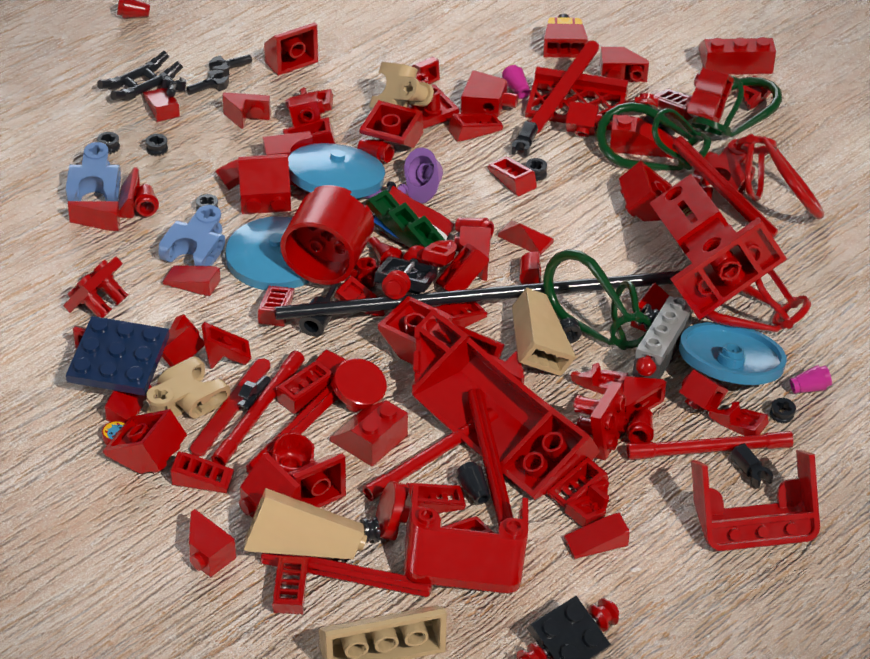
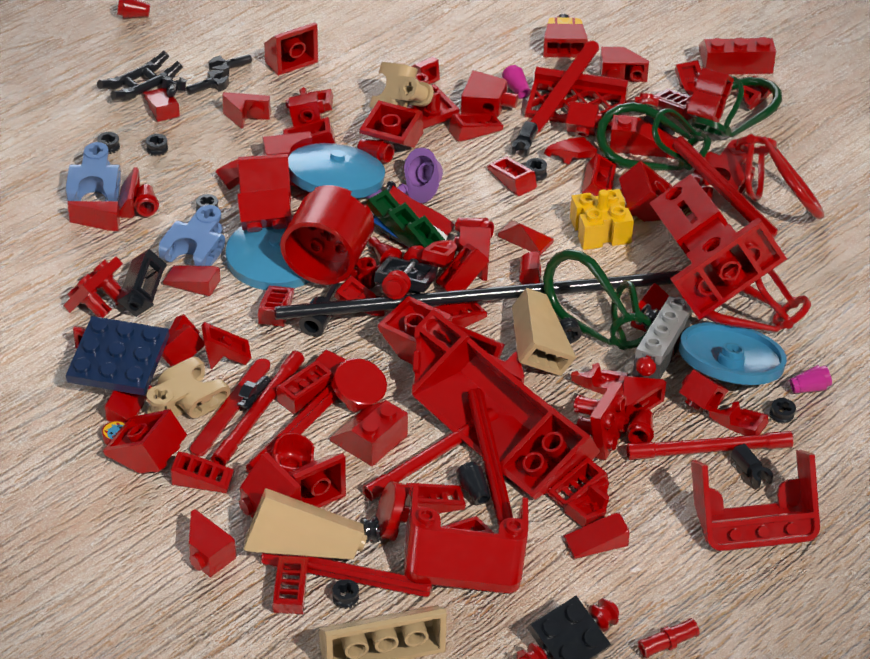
(132, 295): none -> black window
(265, 209): none -> red slope
(349, 599): none -> black bush
(569, 148): none -> red slope
(598, 175): none -> red slope
(601, 219): none -> yellow brick
(668, 638): none -> red pin
(686, 74): none -> red plate

